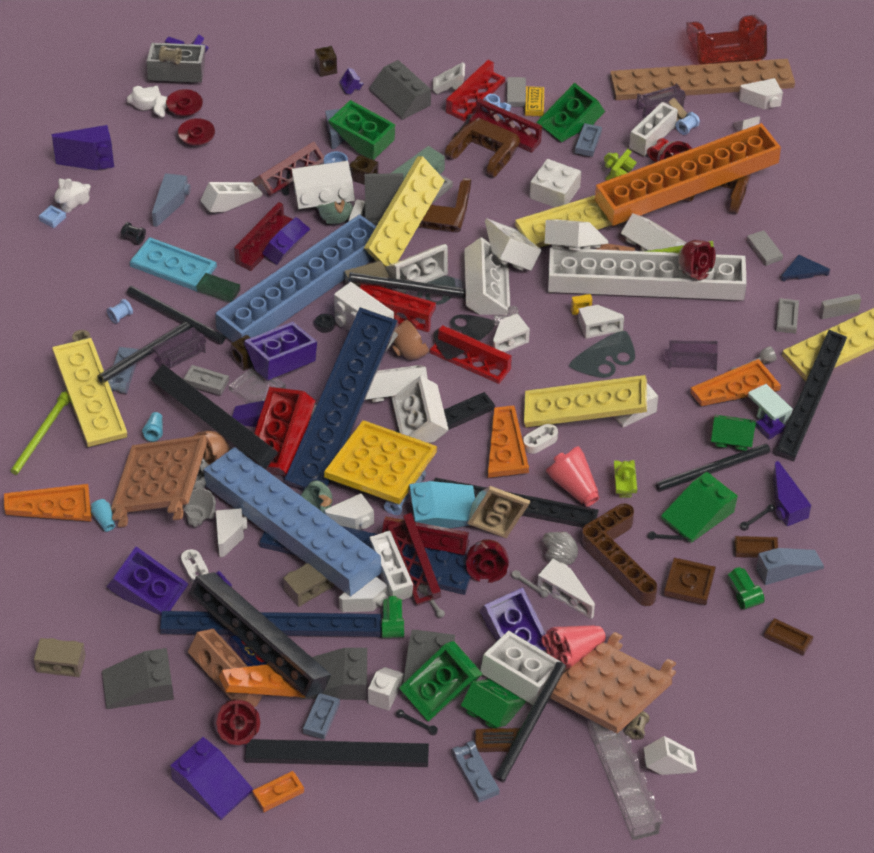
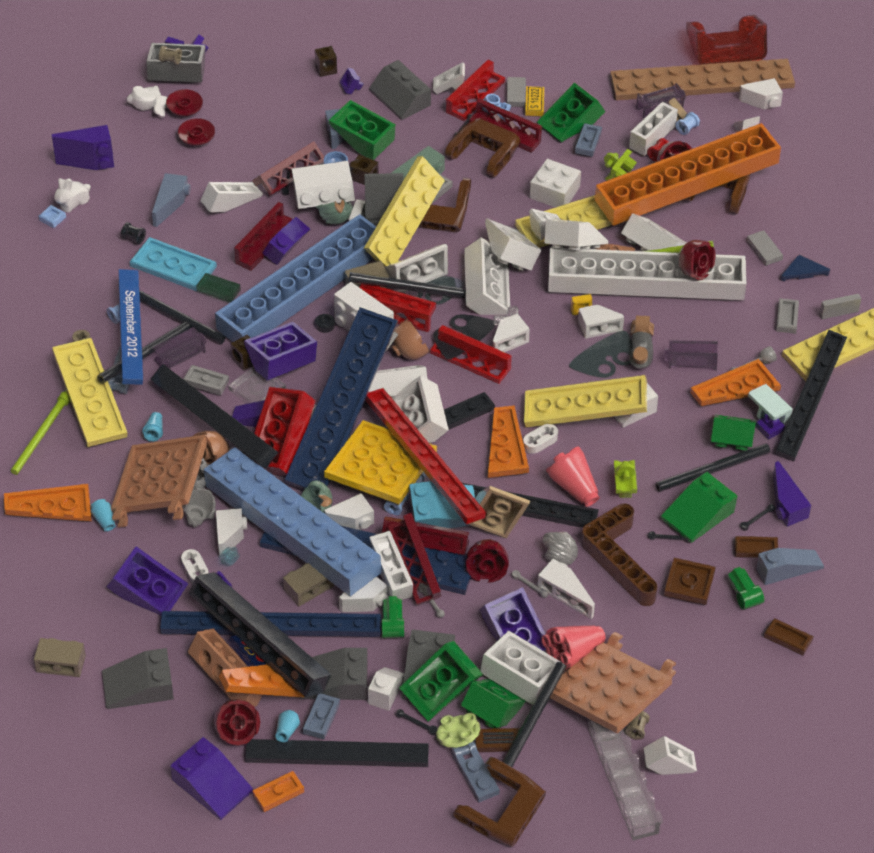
(130, 327): none -> blue tile
(229, 556): none -> clear light blue plate
(286, 725): none -> medium azure cone
(425, 456): none -> red plate
(458, 730): none -> yellowish green dish
(518, 813): none -> reddish brown connector
(538, 221): none -> white slope
(642, 344): none -> piece

